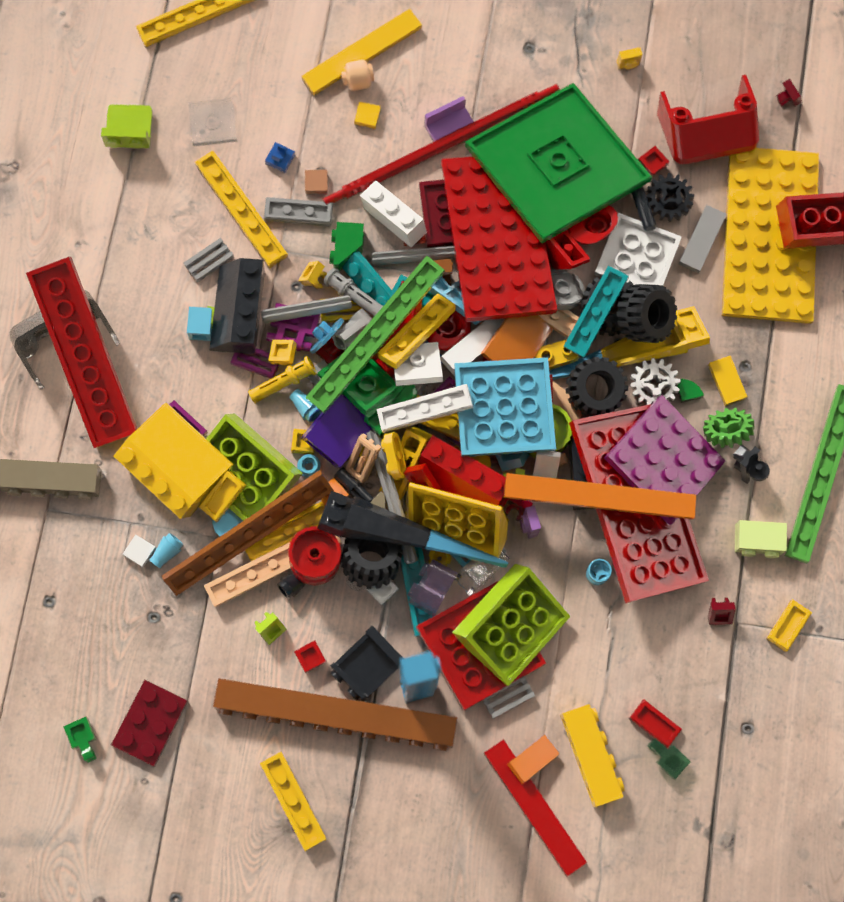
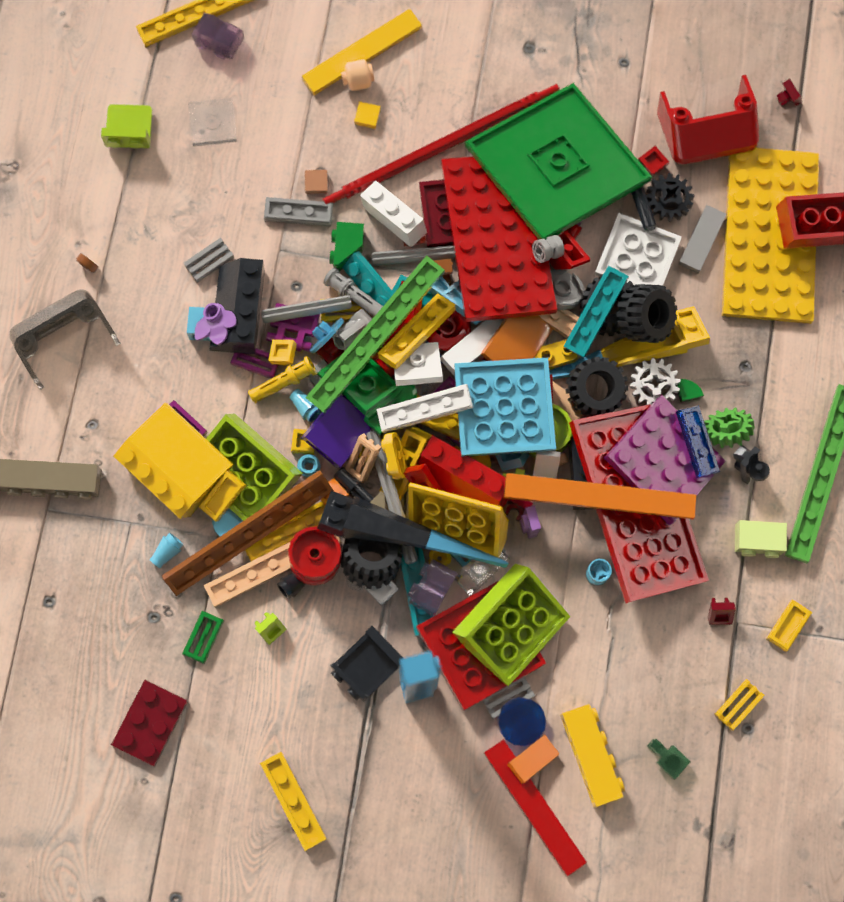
(80, 735): green plate -> none
(82, 352): red plate -> none
(86, 263): none -> dark orange tile
(139, 550): white tile -> none
(186, 652): none -> green tile
(215, 326): none -> medium lavender plate
(217, 36): none -> clear purple brick
(241, 209): yellow tile -> none
(280, 157): blue tile -> none
(310, 656): red plate -> none
(312, 273): yellow tile -> none
(335, 713): dark orange brick -> none
(447, 119): medium lavender panel -> none
(521, 721): none -> clear blue tile
(549, 248): none -> light grey wheel
(595, 227): red piece -> none
(629, 58): yellow plate -> none
(655, 723): red tile -> none
(697, 441): none -> clear blue tile
(727, 380): yellow tile -> none
(752, 690): none -> yellow tile

